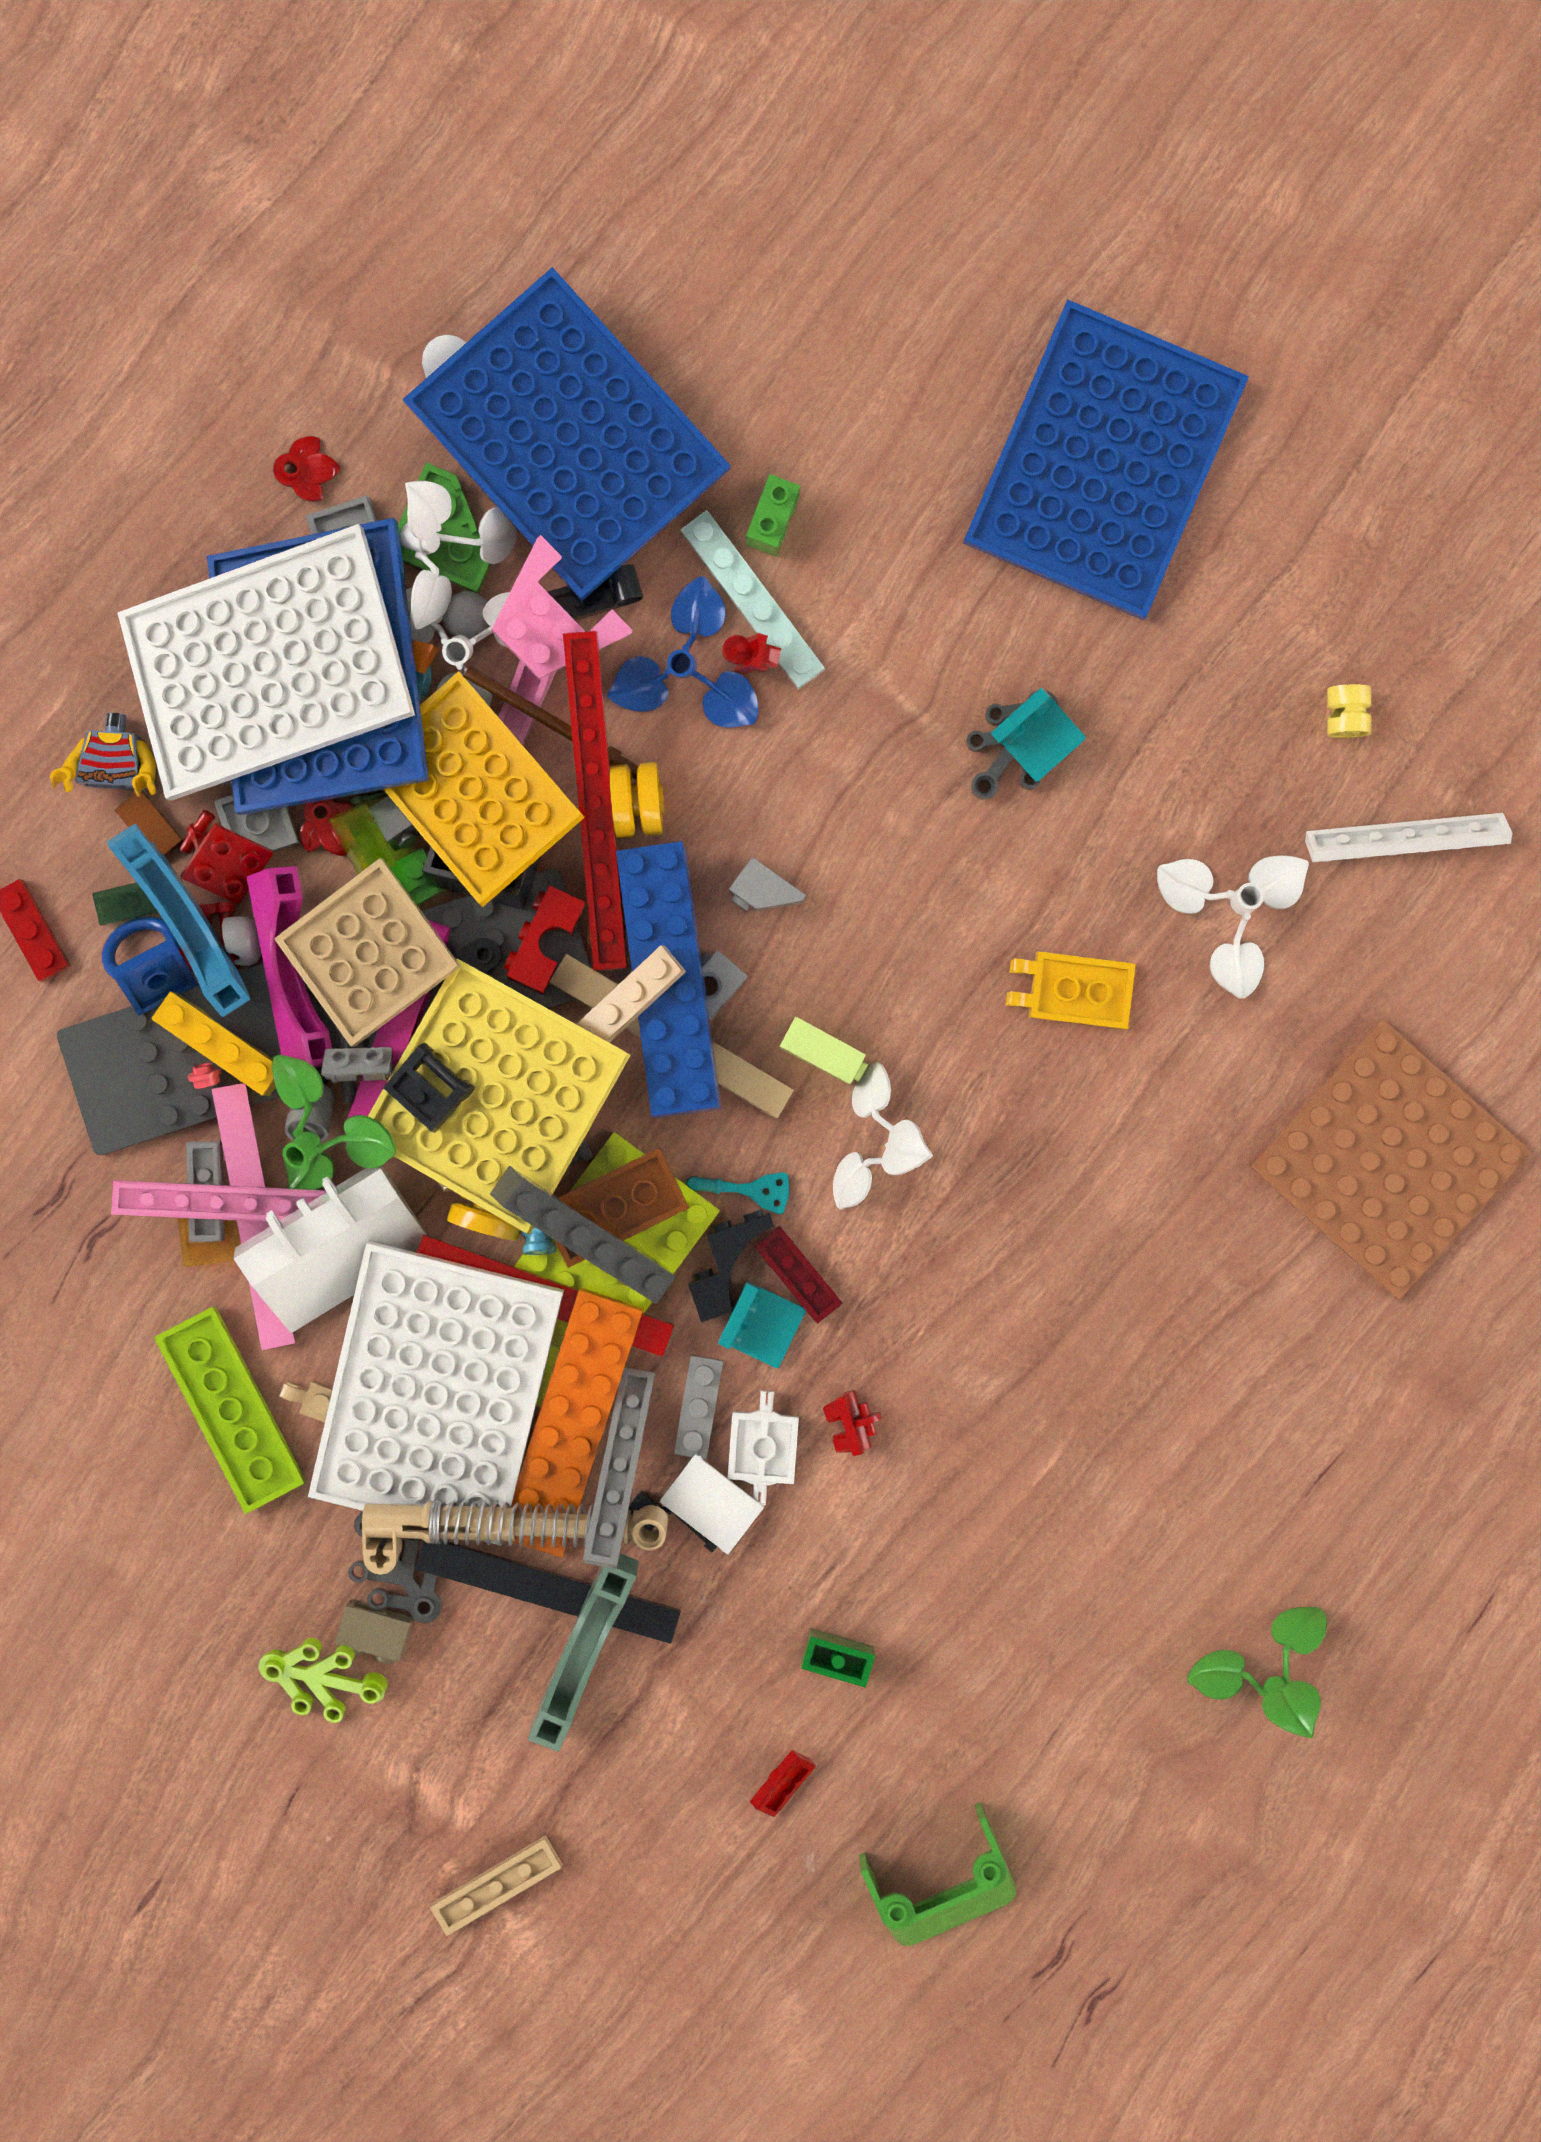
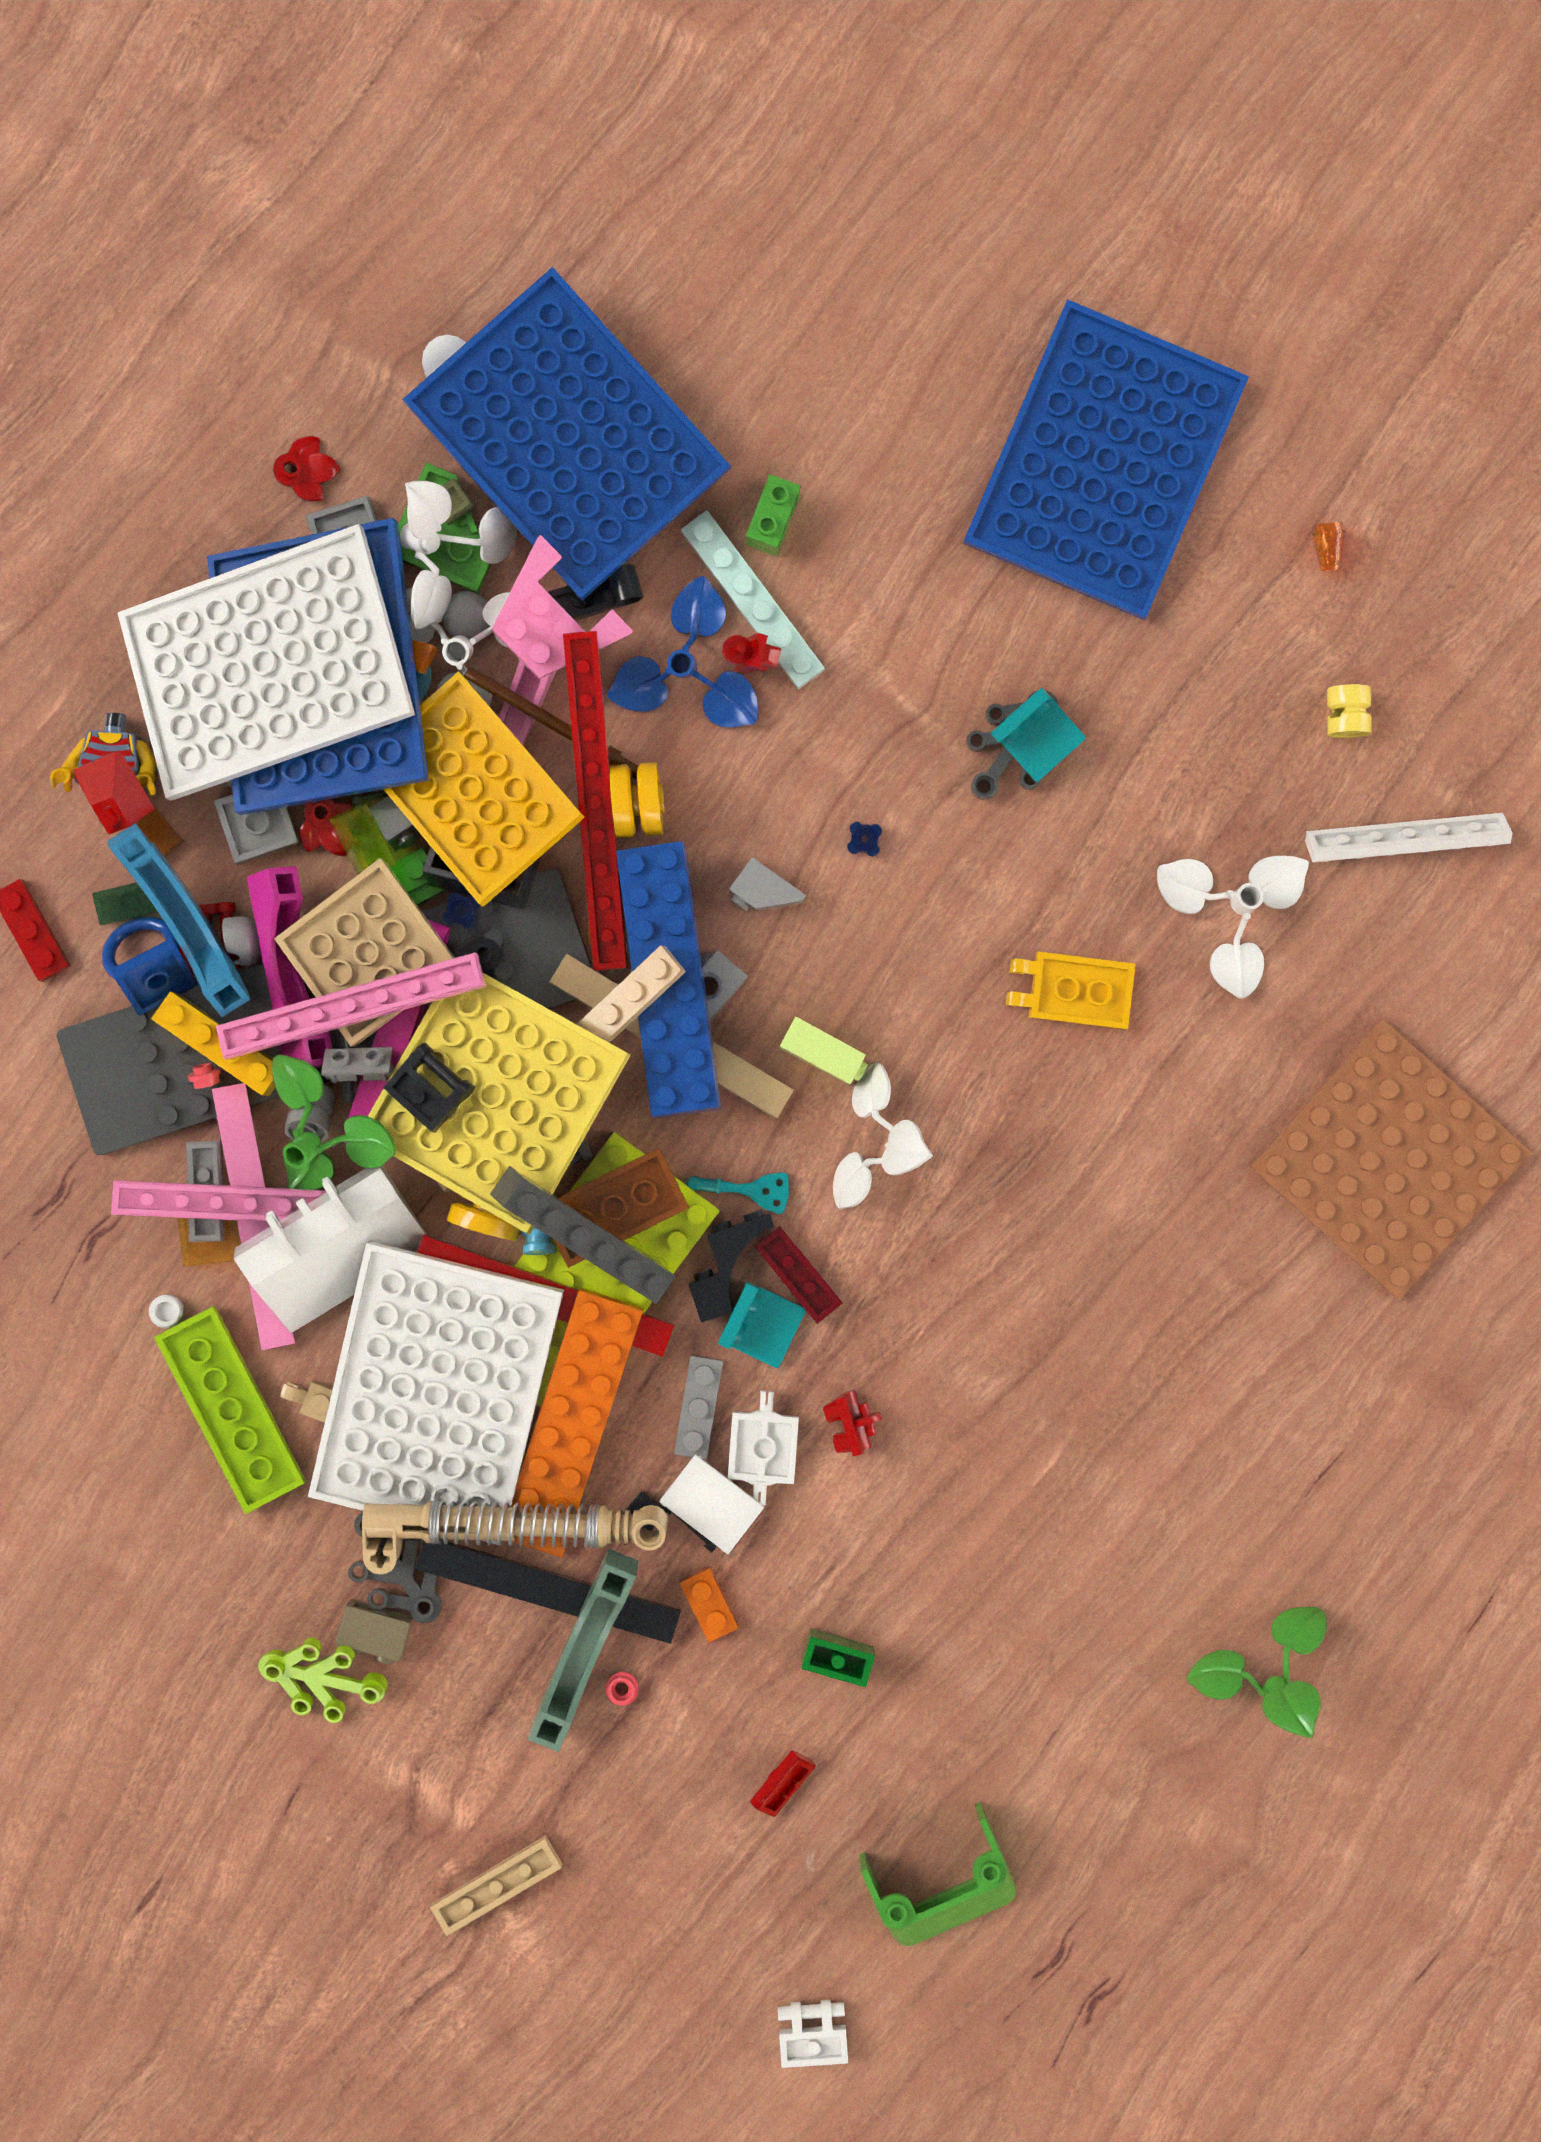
(113, 792): none -> red slope
(166, 1311): none -> white tile
(221, 858): red plate -> none
(350, 1006): none -> bright pink tile
(452, 914): none -> clear blue plate
(459, 501): none -> olive tile
(554, 912): red arch -> none
(619, 1468): light grey plate -> none
(622, 1698): none -> coral plate
(709, 1604): none -> orange plate
(812, 2044): none -> white plate
(871, 832): none -> clear blue plate
(1329, 545): none -> clear orange cone

